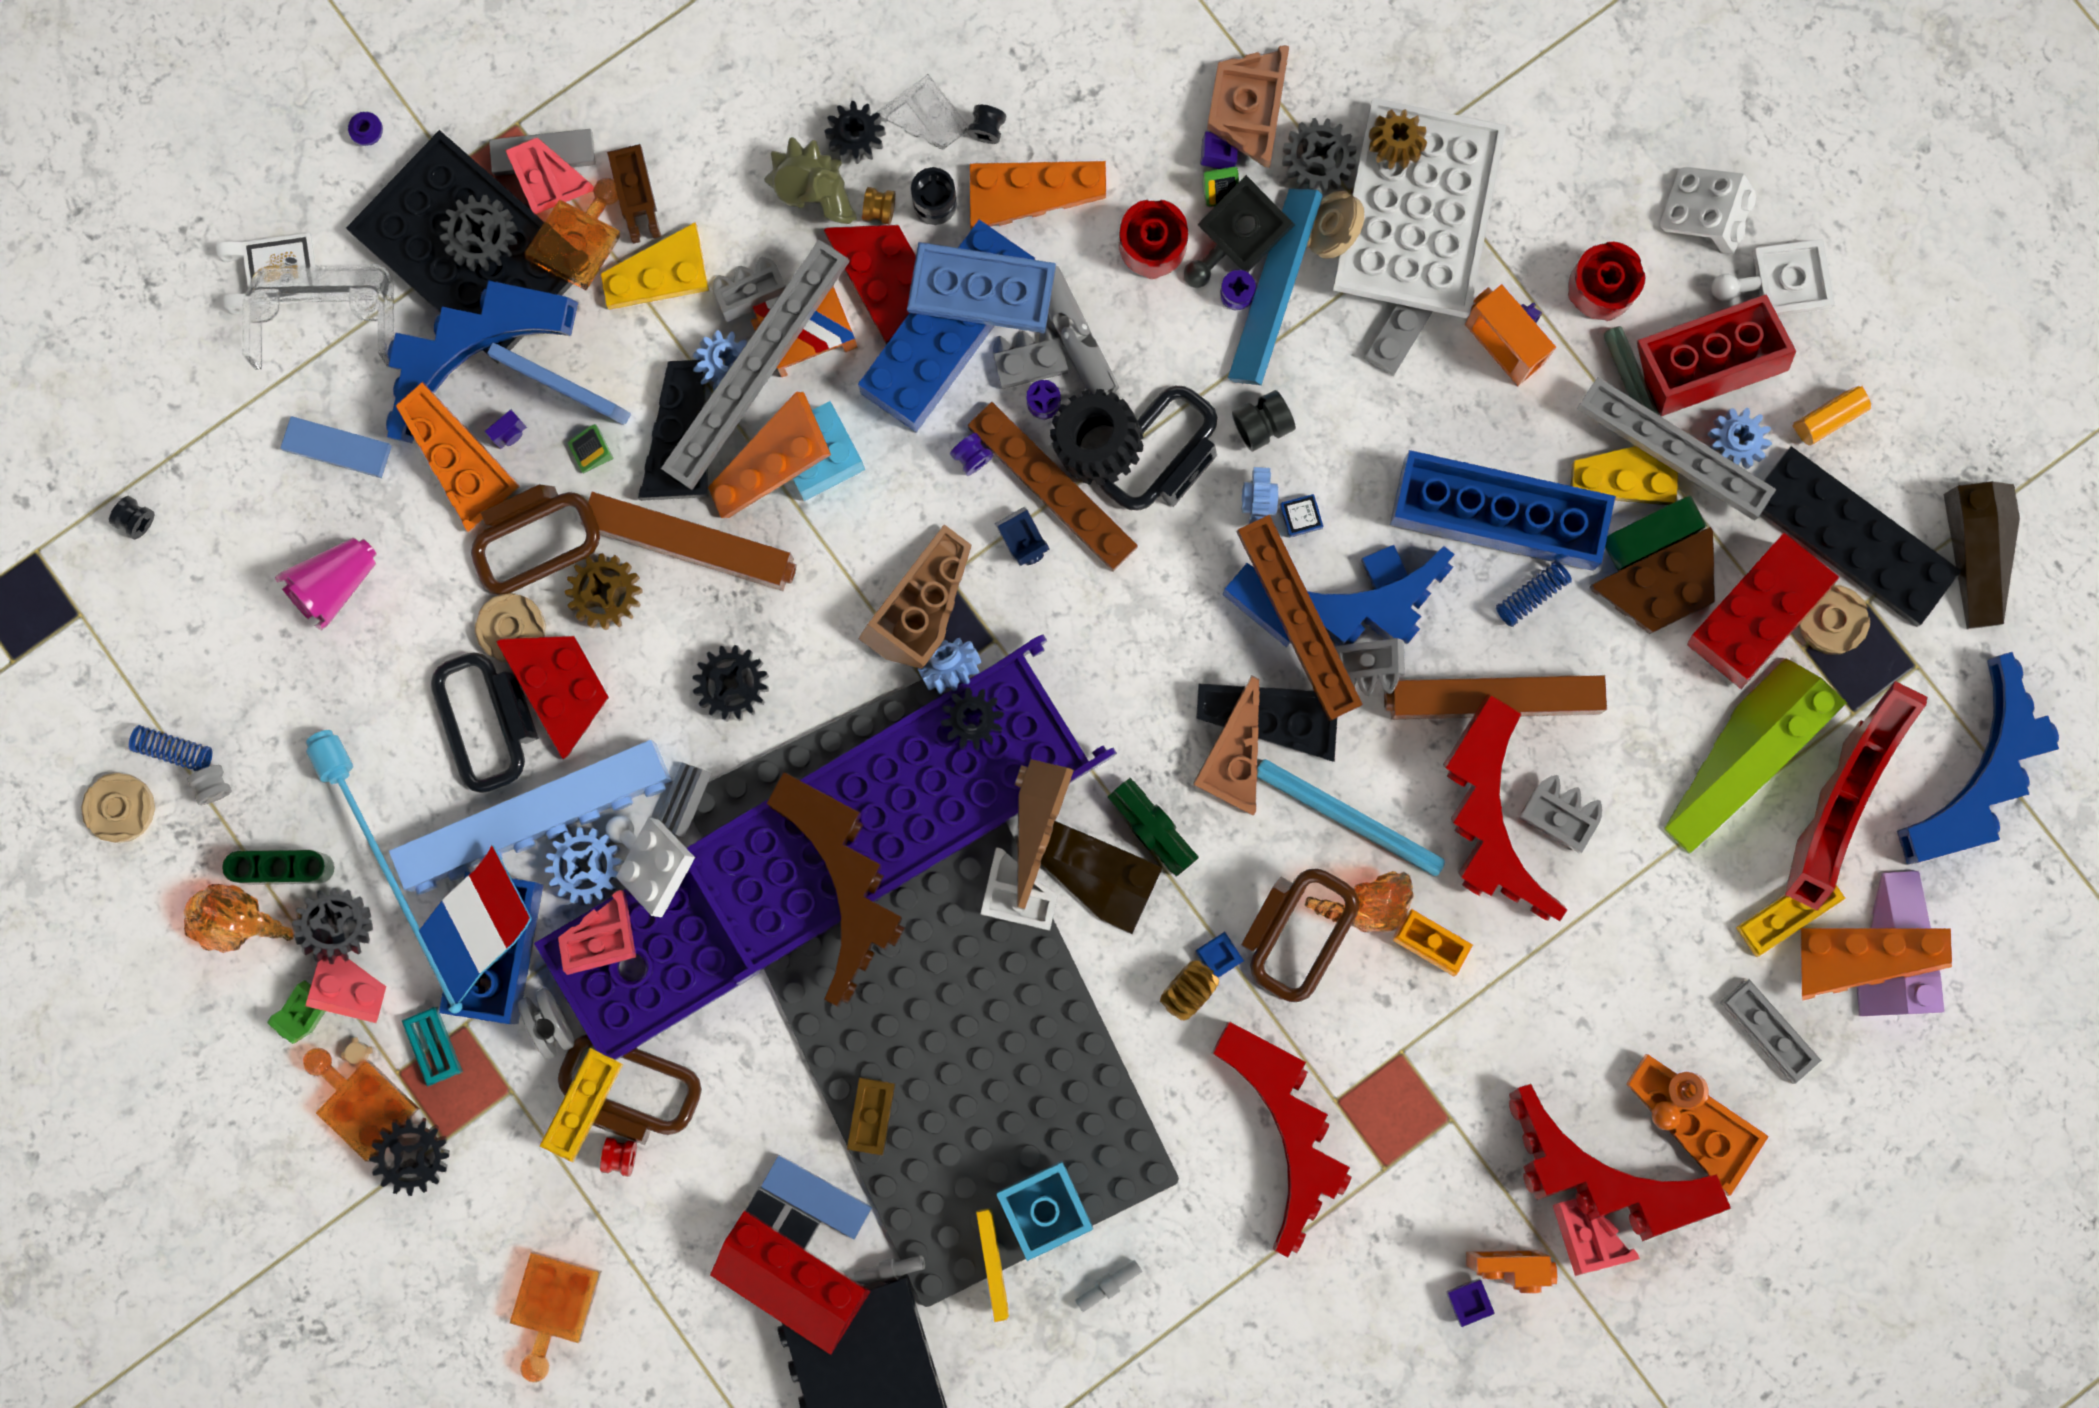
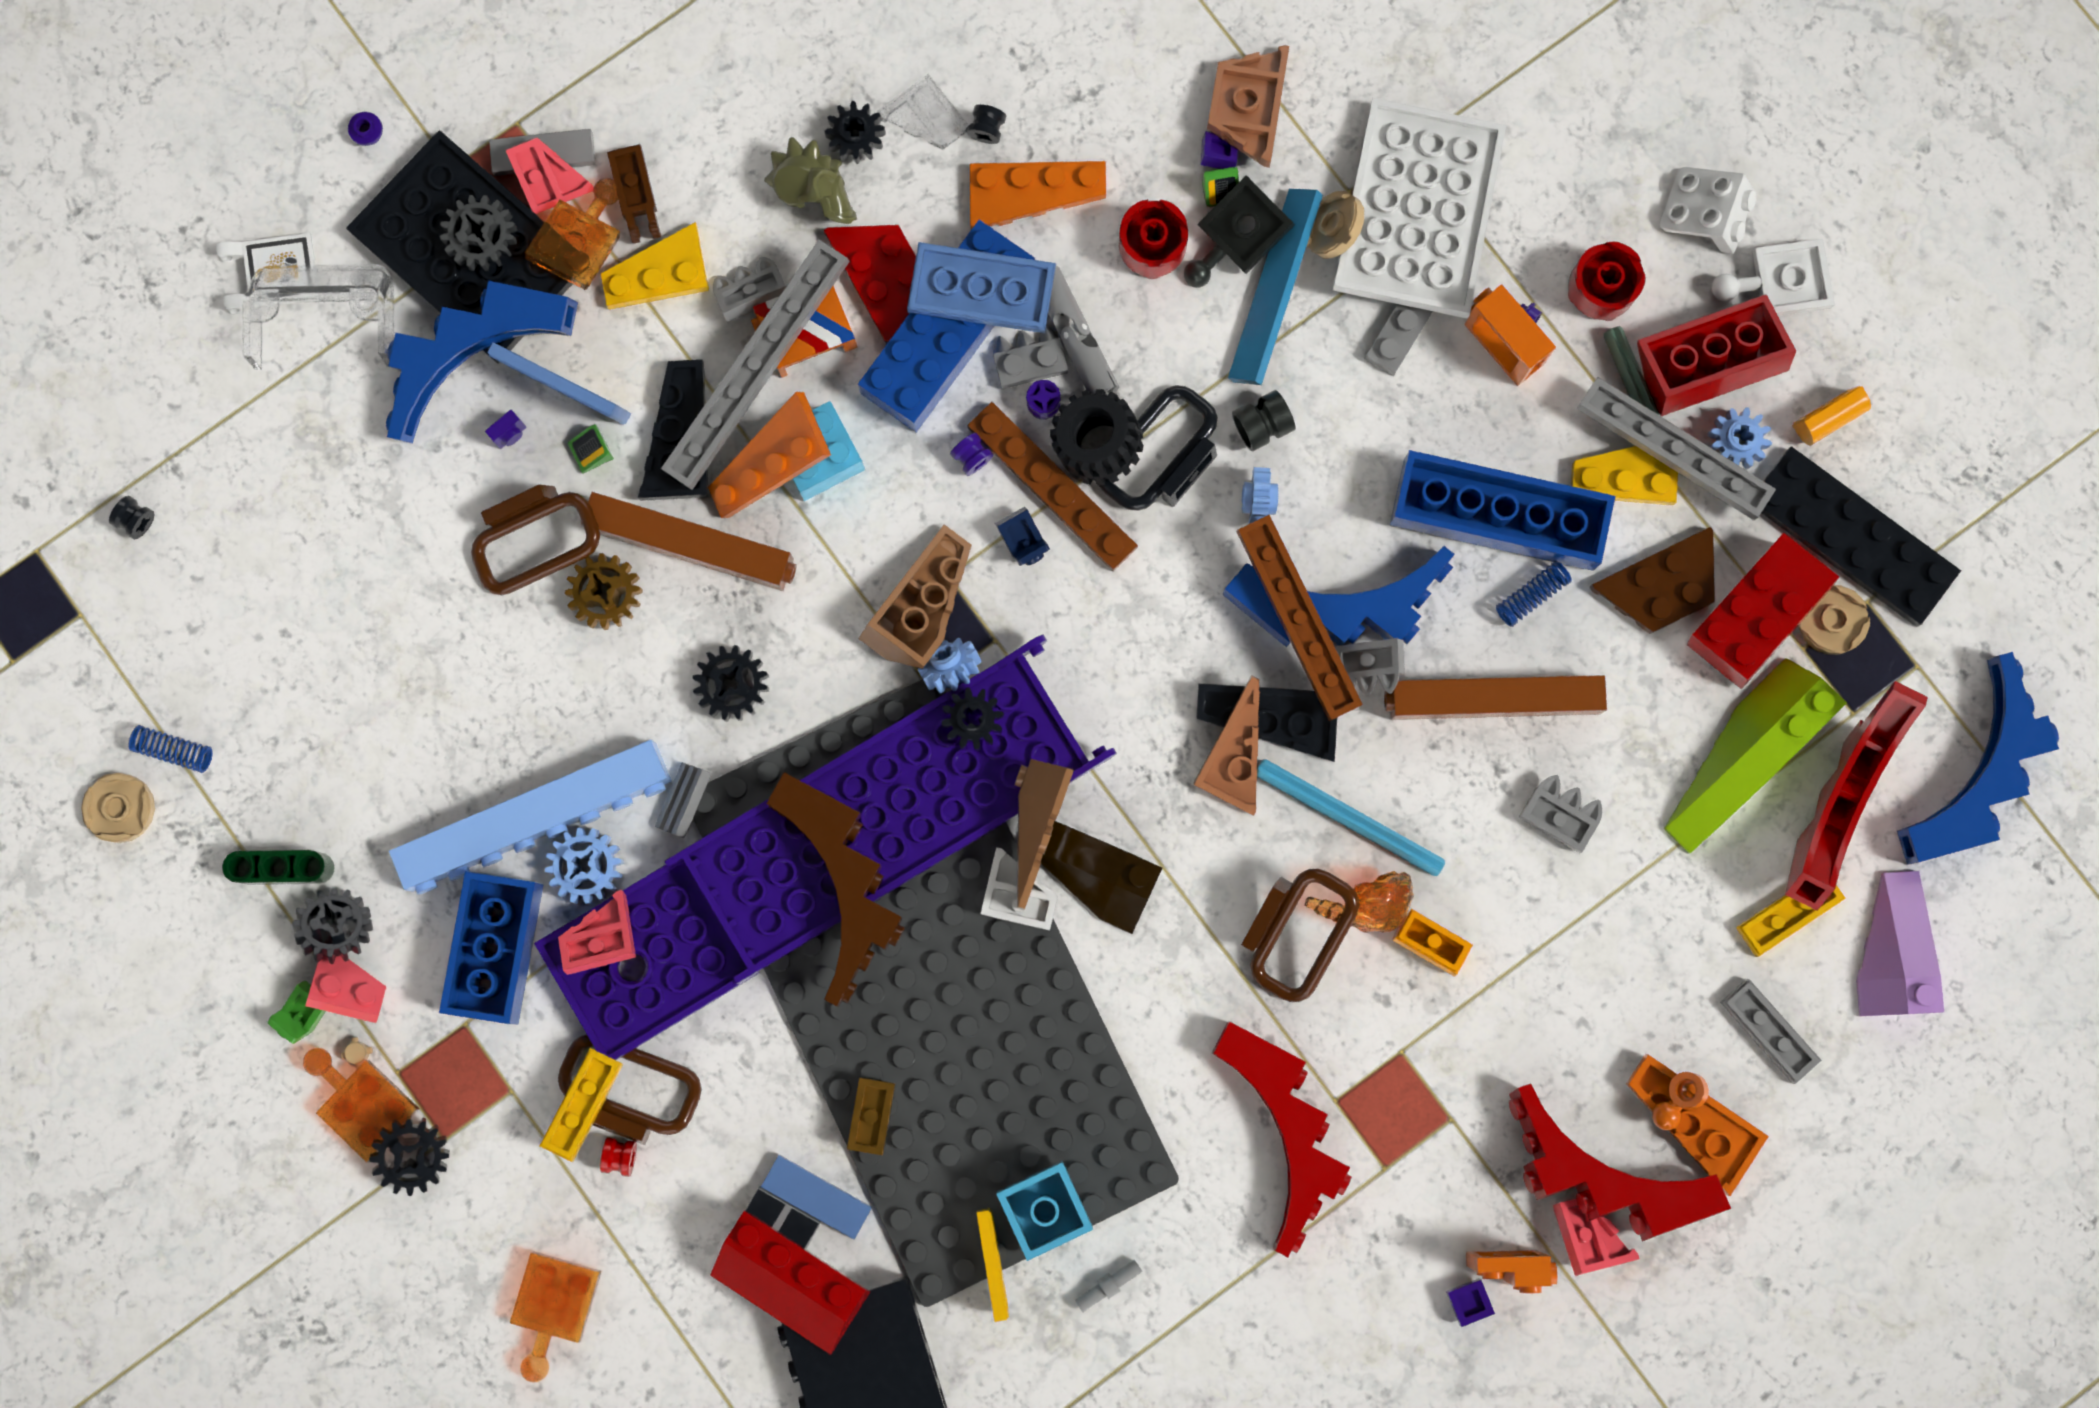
(209, 784): light grey wheel -> none
(226, 917): clear orange hair -> none
(328, 579): dark pink cone -> none
(336, 447): medium blue tile -> none
(444, 1039): teal tile -> none
(456, 457): orange wing -> none
(468, 925): flag -> none
(507, 618): tan tile -> none
(510, 711): black bar -> none
(546, 1023): light grey head -> none
(557, 685): red wing -> none
(654, 862): white plate -> none
(711, 354): light blue gear -> none
(878, 205): pearl gold wheel -> none
(890, 1270): light grey bar -> none
(933, 196): black wheel -> none
(1153, 827): dark green piece -> none
(1189, 990): pearl gold gear -> none
(1220, 954): blue tile -> none
(1236, 297): dark purple wheel -> none
(1301, 515): tile -> none
(1324, 141): dark grey gear -> none
(1384, 567): blue tile -> none
(1401, 128): pearl gold gear -> none
(1479, 761): red arch -> none
(1654, 532): dark green beam -> none
(1860, 956): orange wing -> none
(1983, 538): dark brown wedge -> none

